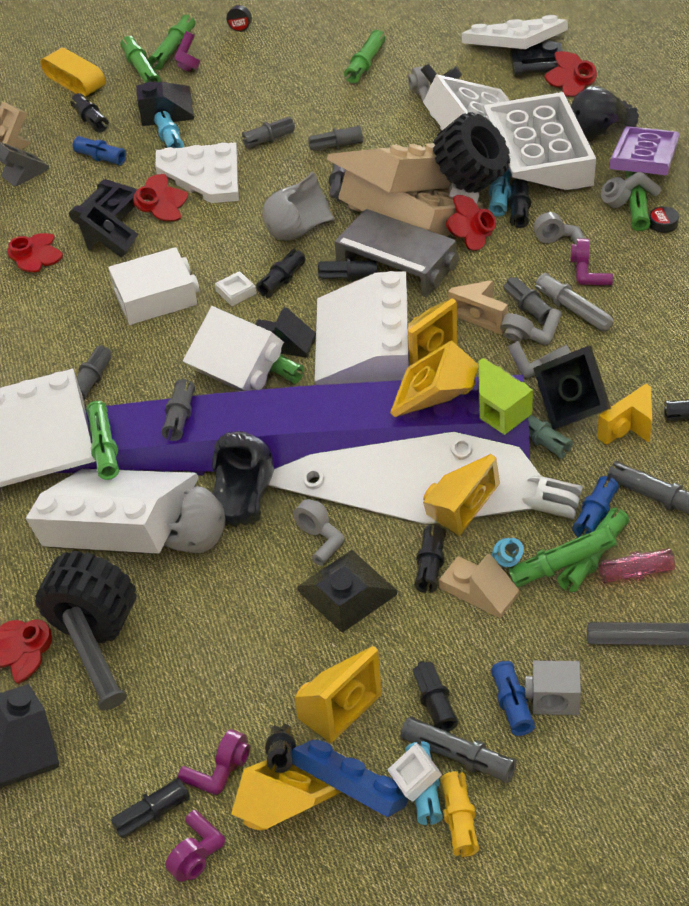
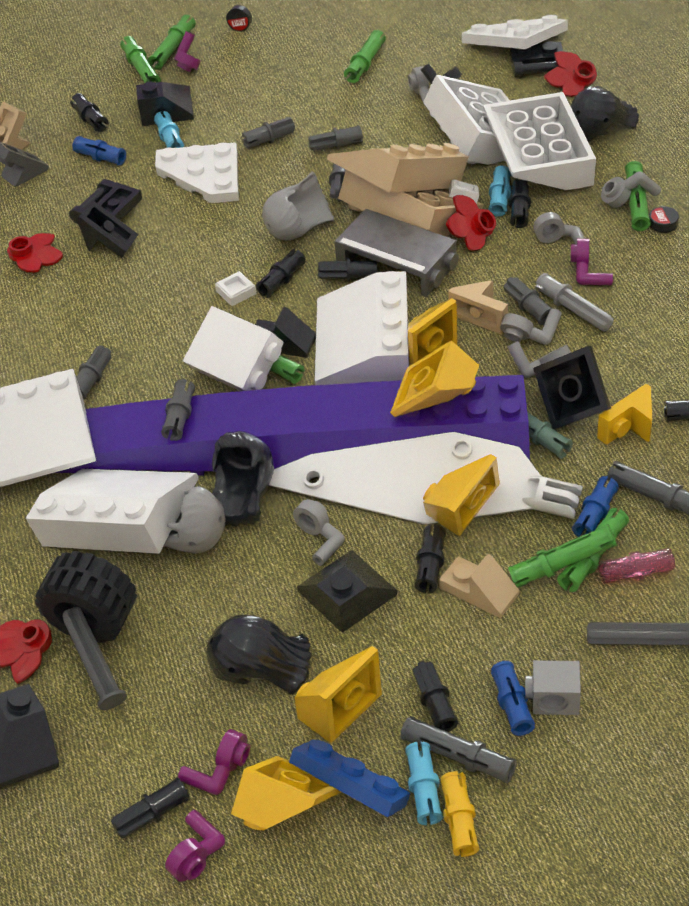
(73, 72): yellow beam -> none
(102, 440): bright green pin -> none
(154, 285): white brick -> none
(163, 199): red plate -> none
(258, 649): none -> black piece
(279, 748): black axle -> none
(414, 772): white tile -> none
(471, 152): black tyre -> none
(502, 398): lime slope -> none
(510, 545): medium azure pin -> none
(645, 150): medium lavender tile -> none

